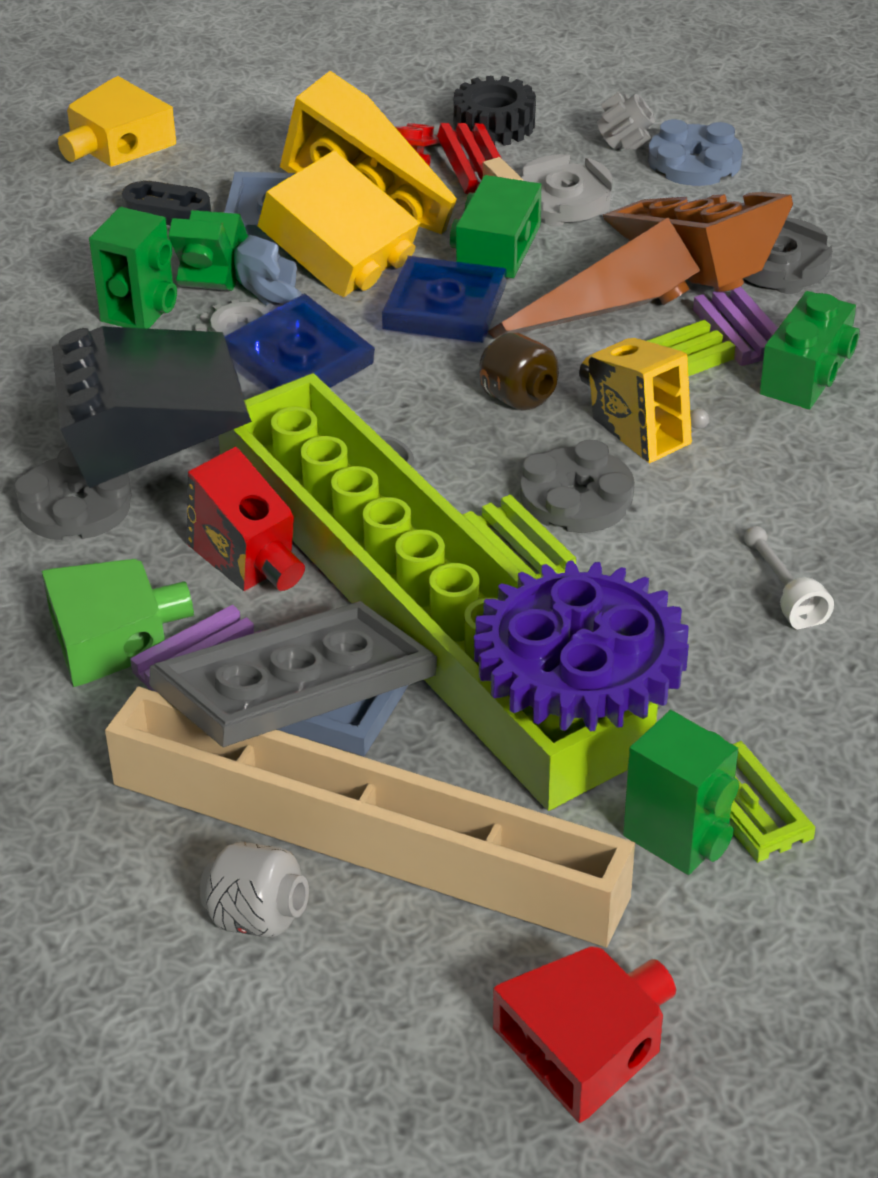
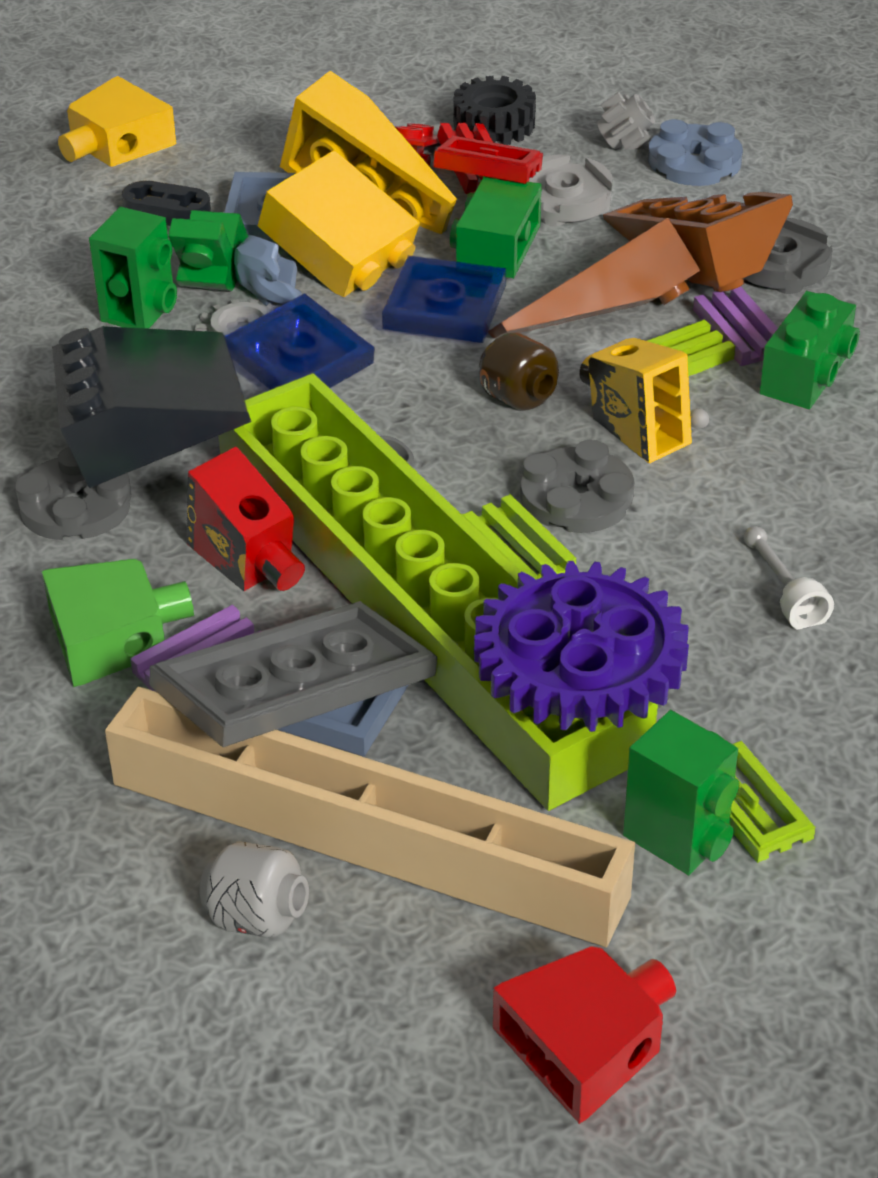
(488, 159): none -> red tile

